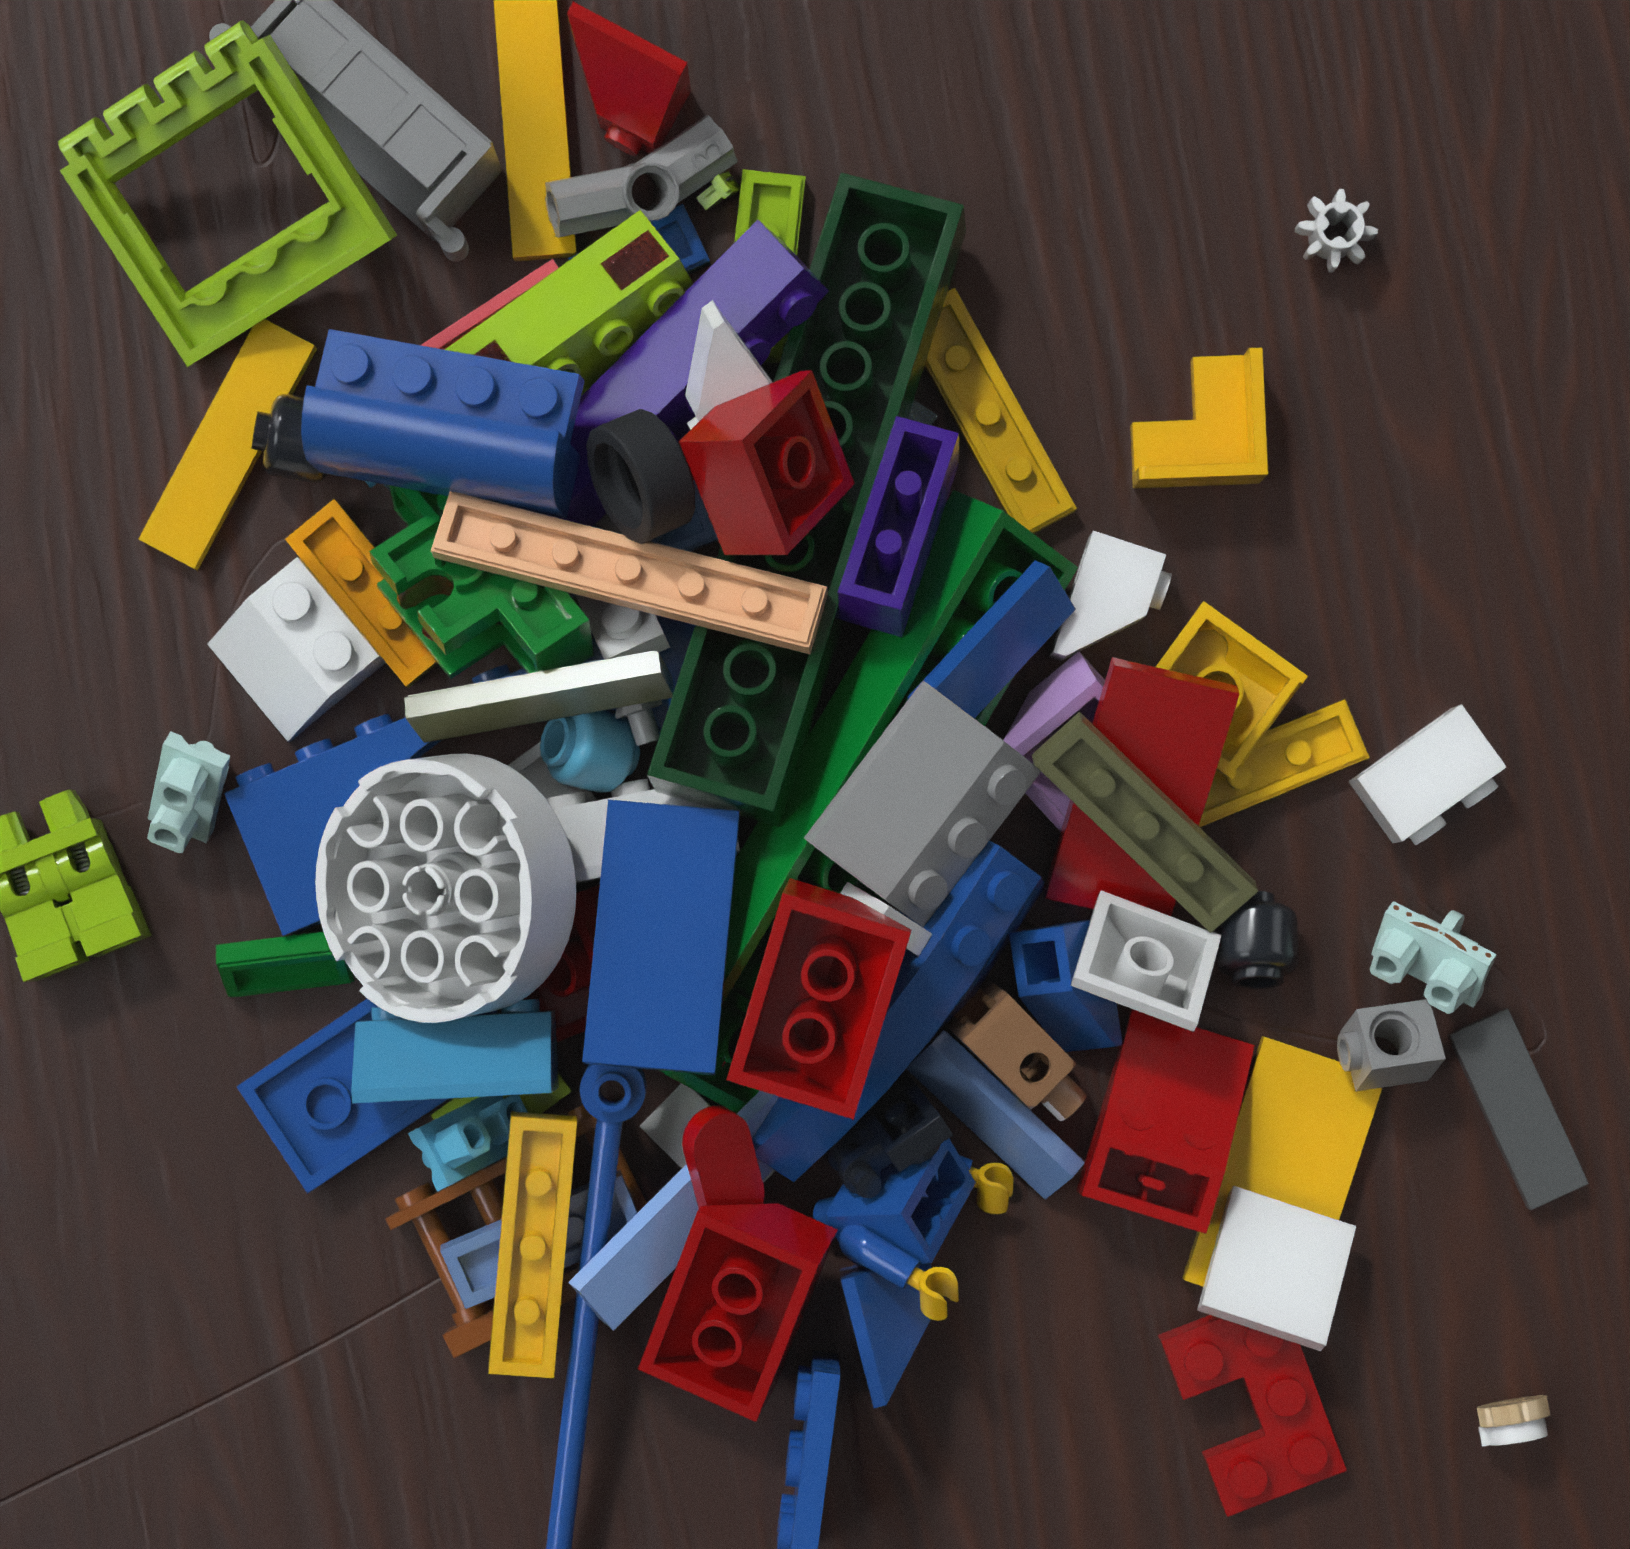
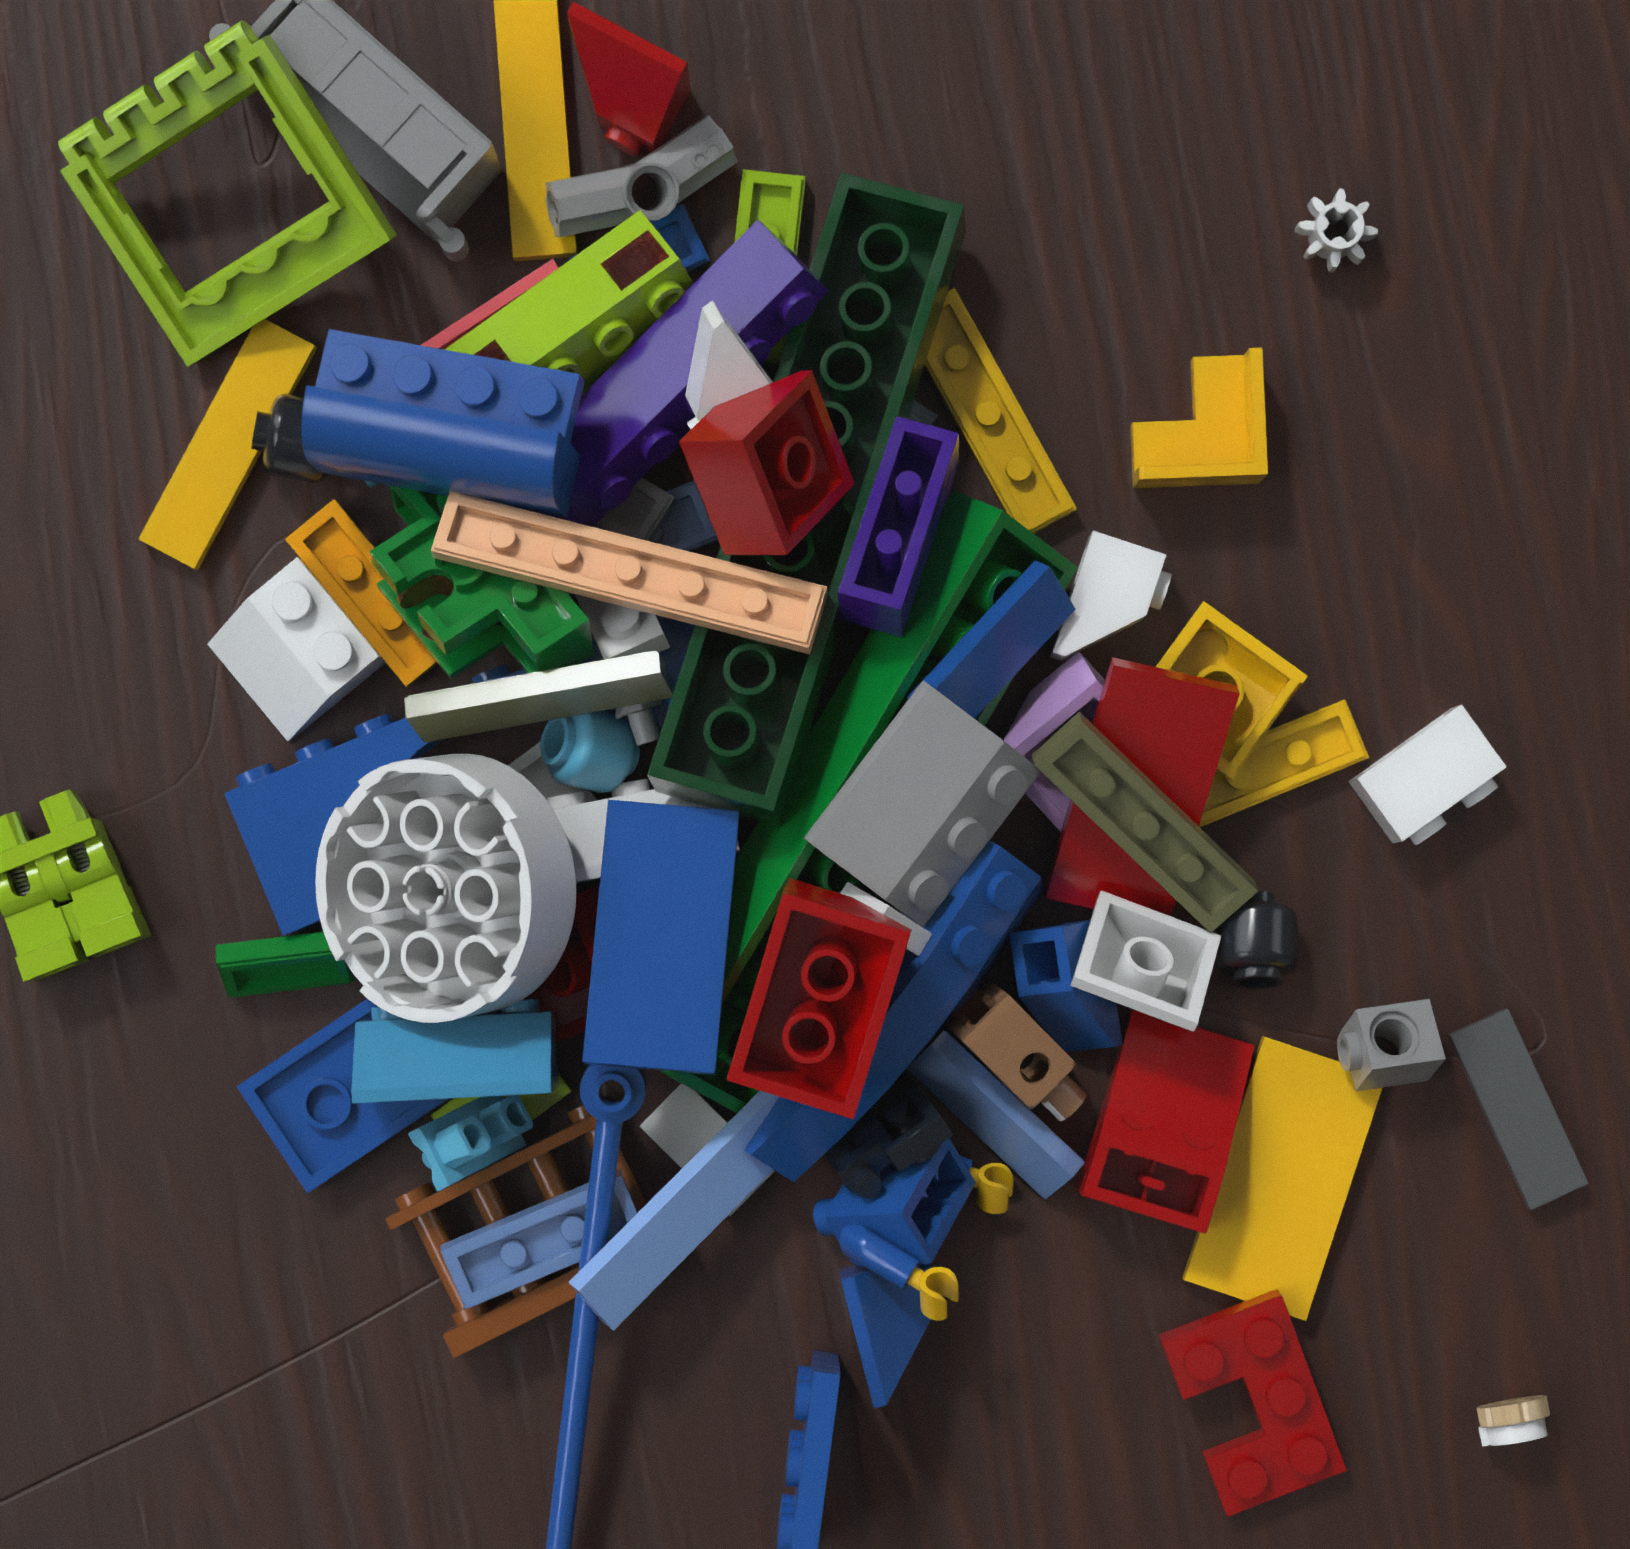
(186, 792): light aqua hips -> none
(532, 1244): yellow plate -> none
(641, 475): black tyre -> none
(722, 187): lime piece -> none
(722, 1159): red tile -> none
(737, 1303): red slope -> none
(1277, 1268): white tile -> none
(1432, 953): light aqua hips -> none

